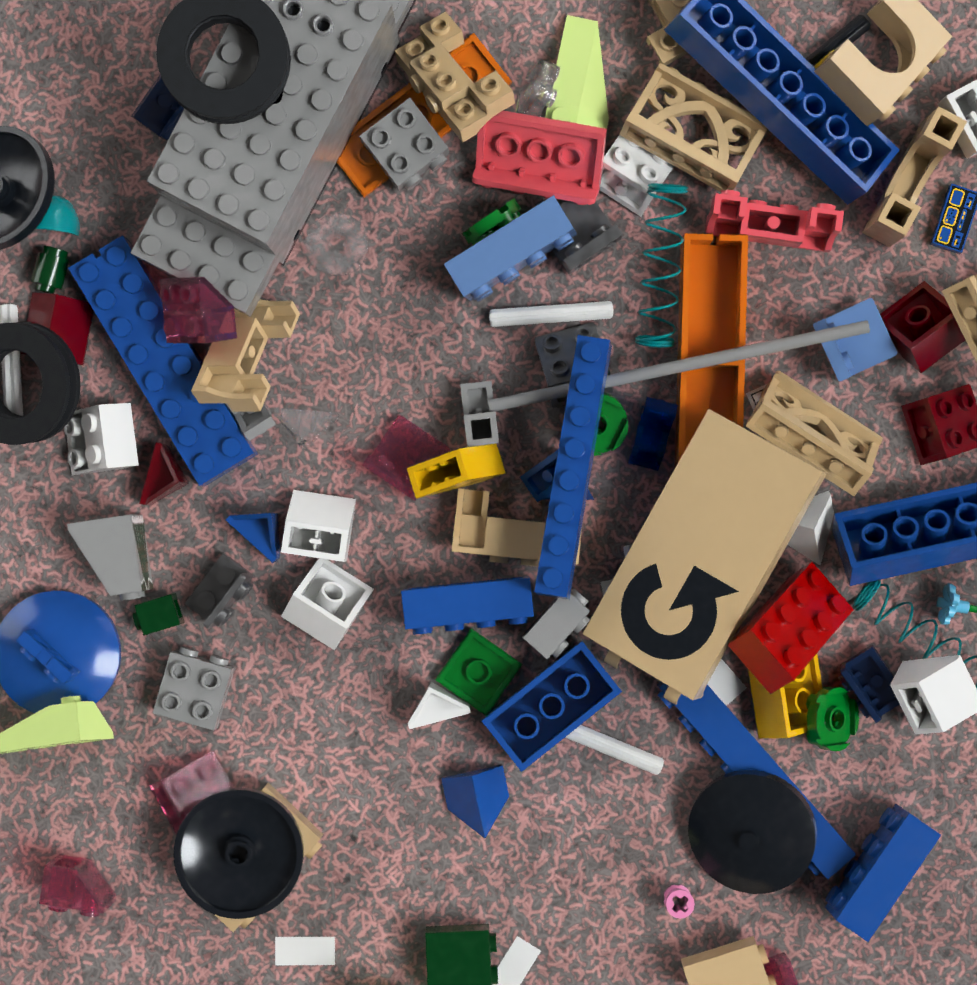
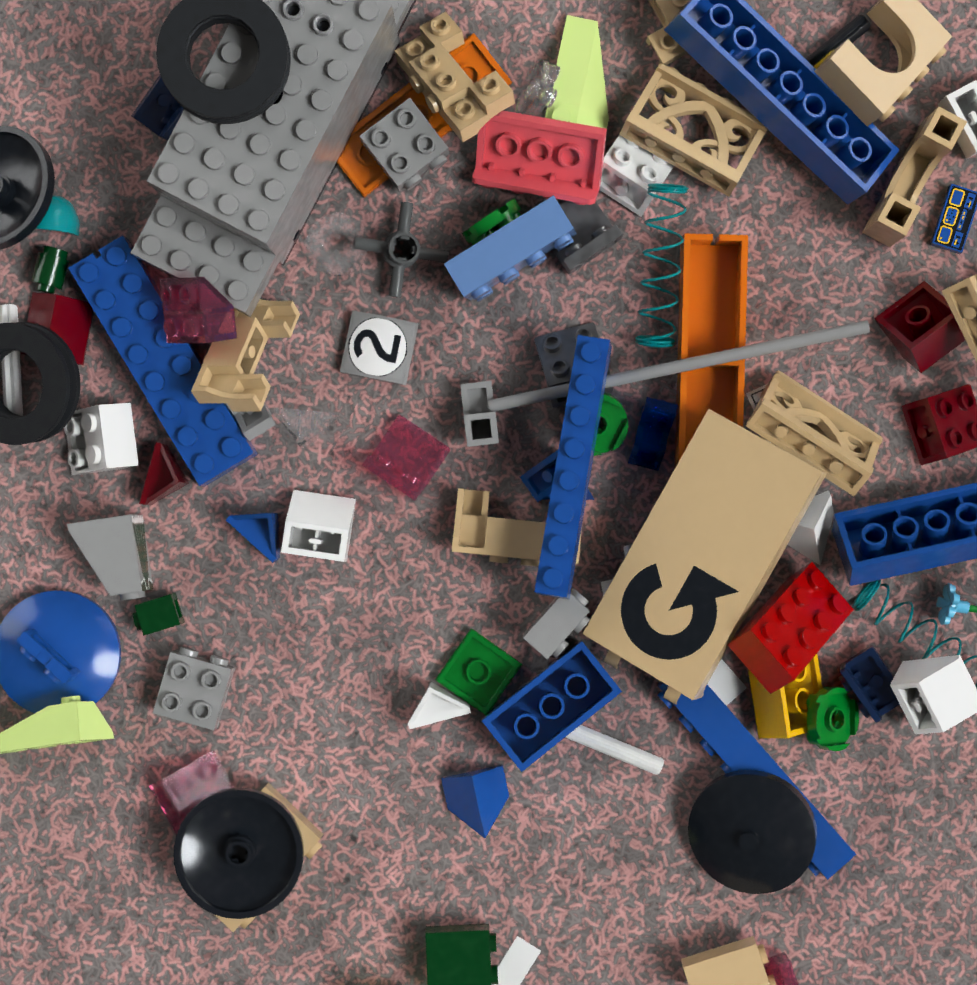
(75, 885): clear pink slope -> none
(219, 590): flat silver bracket -> none
(304, 950): white sticker -> none
(327, 602): white slope -> none
(379, 347): none -> slope
(409, 242): none -> dark grey bar
(456, 470): yellow slope -> none
(467, 603): blue brick -> none
(551, 313): white axle -> none
(676, 910): bright pink bush -> none
(772, 224): coral bracket -> none
(857, 352): medium blue bracket -> none
(881, 871): blue brick -> none

